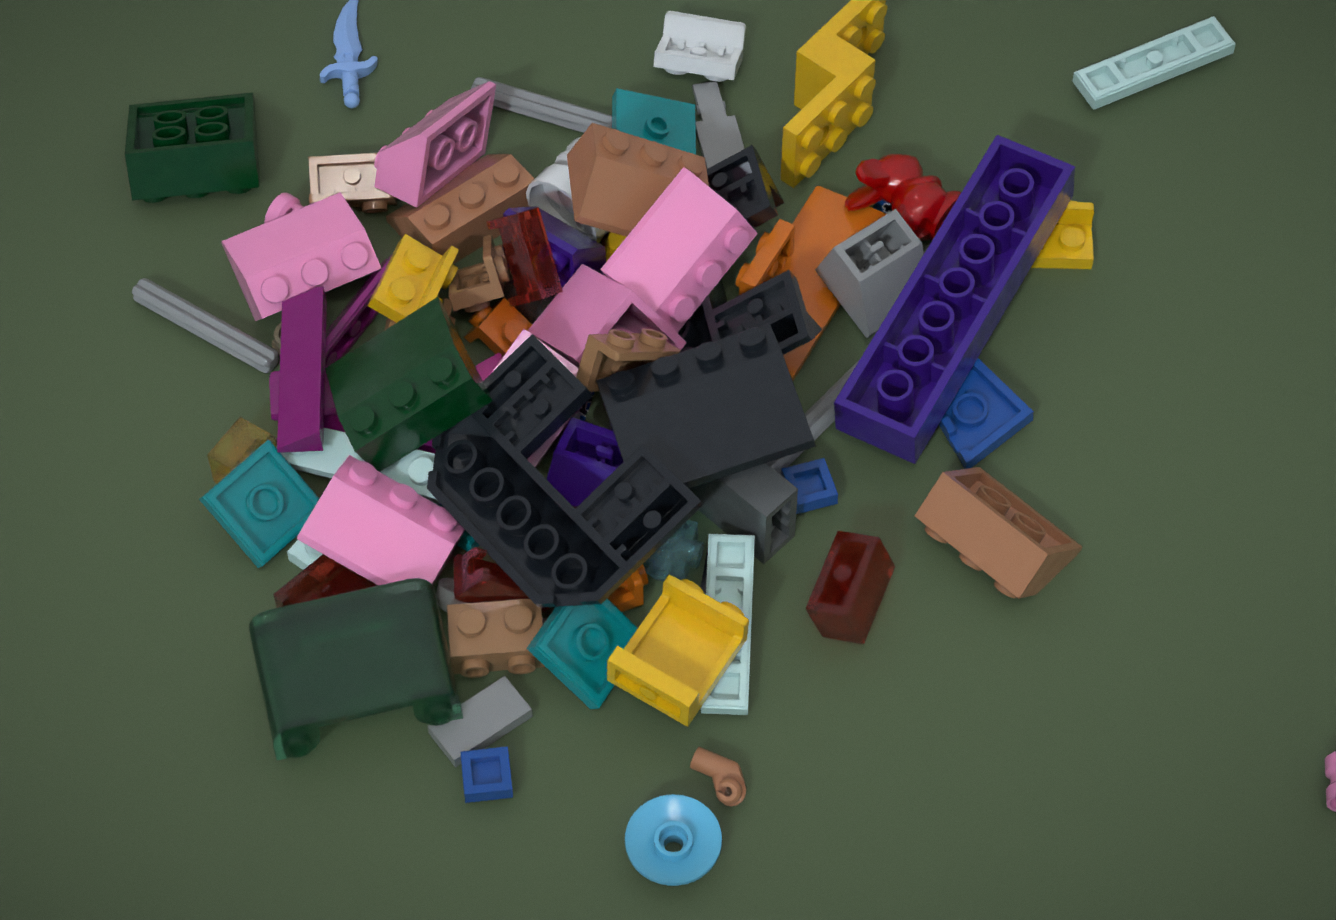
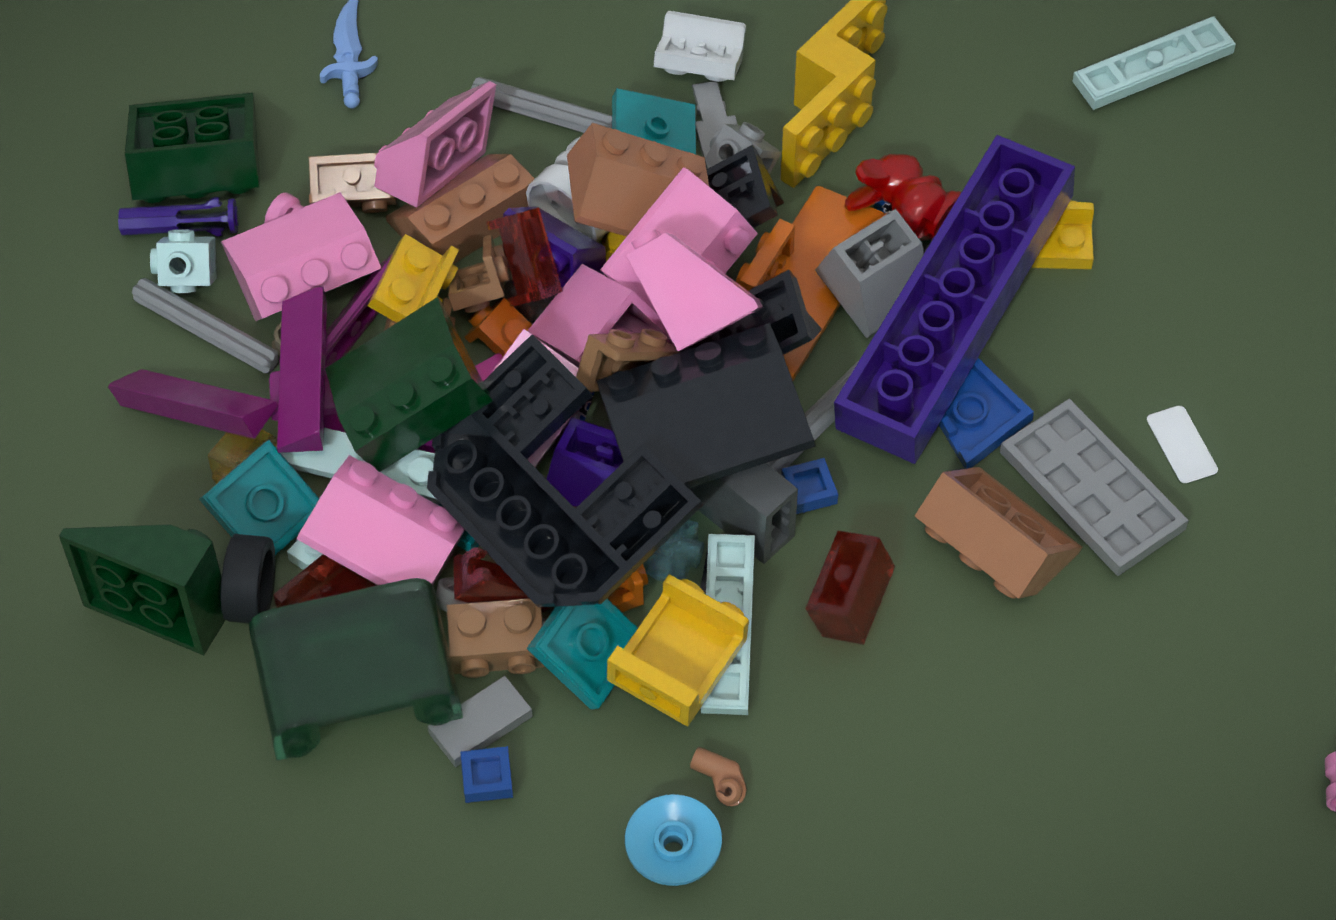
(150, 579): none -> dark green slope
(166, 218): none -> dark purple piece
(193, 402): none -> magenta slope
(197, 253): none -> light aqua brick
(247, 577): none -> black tyre
(687, 289): none -> bright pink slope
(734, 138): none -> light grey brick
(1093, 487): none -> light grey plate
(1182, 444): none -> white sticker

